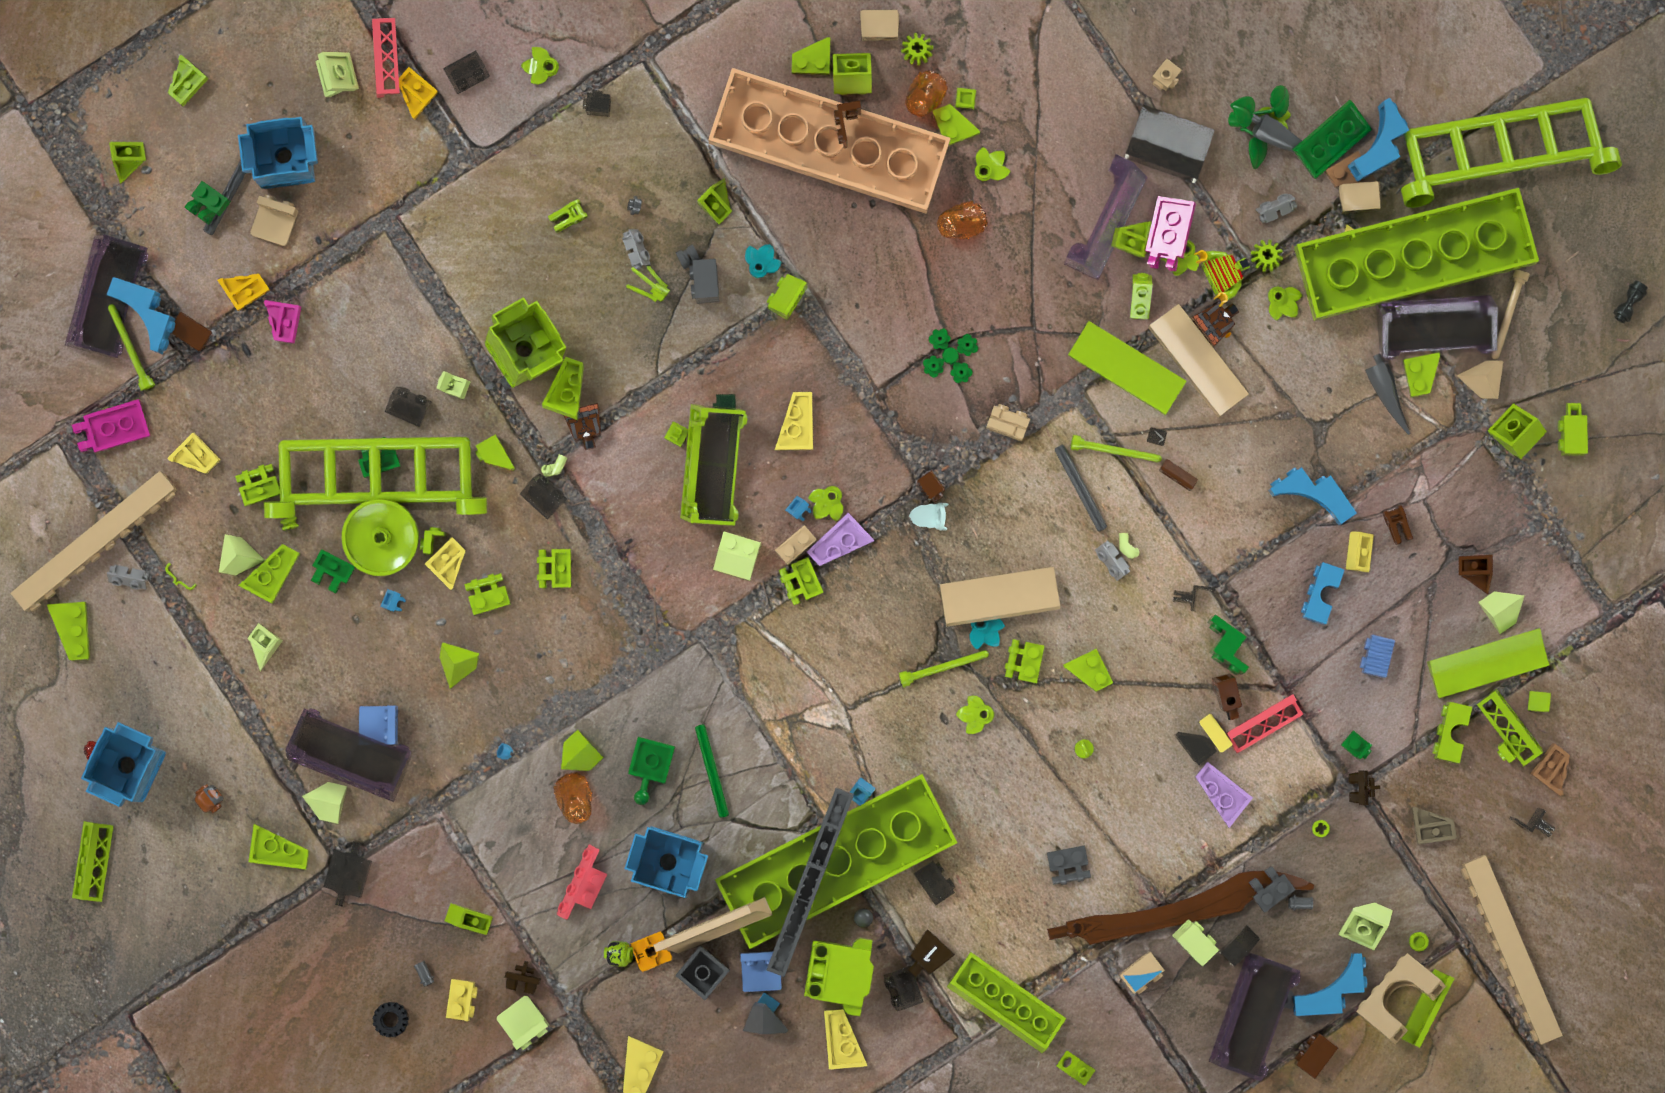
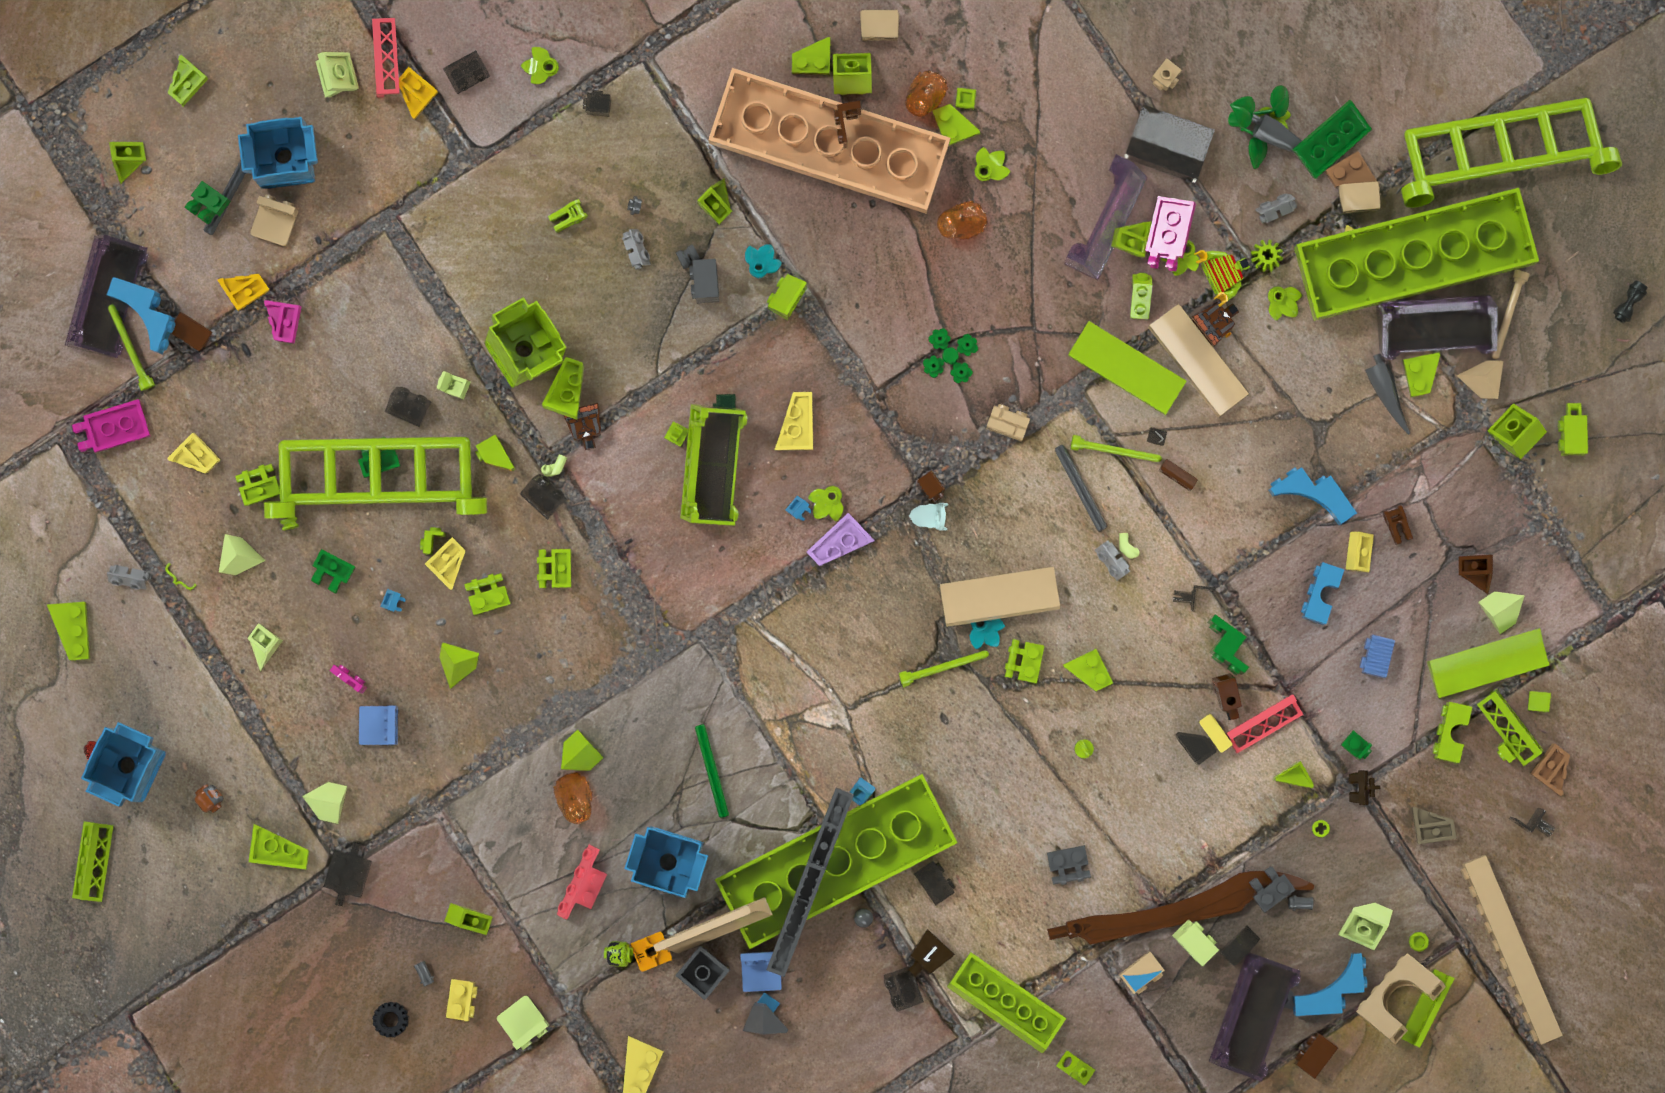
(94, 541): tan brick -> none
(271, 574): lime wing -> none
(342, 673): none -> dark pink wing
(348, 755): clear smoke windscreen -> none
(380, 537): lime dish -> none
(504, 751): dark azure hinge -> none
(513, 978): dark brown hips -> none
(651, 762): green plate -> none
(659, 290): lime plant -> none
(736, 556): yellowish green slope -> none
(795, 545): tan brick -> none
(806, 578): lime plate -> none
(840, 973): lime piece -> none
(841, 1042): light yellow wing -> none
(924, 53): lime gear -> none
(972, 714): lime plate -> none
(1223, 793): lavender wing -> none
(1295, 775): none -> lime slope
(1382, 151): dark azure arch -> none

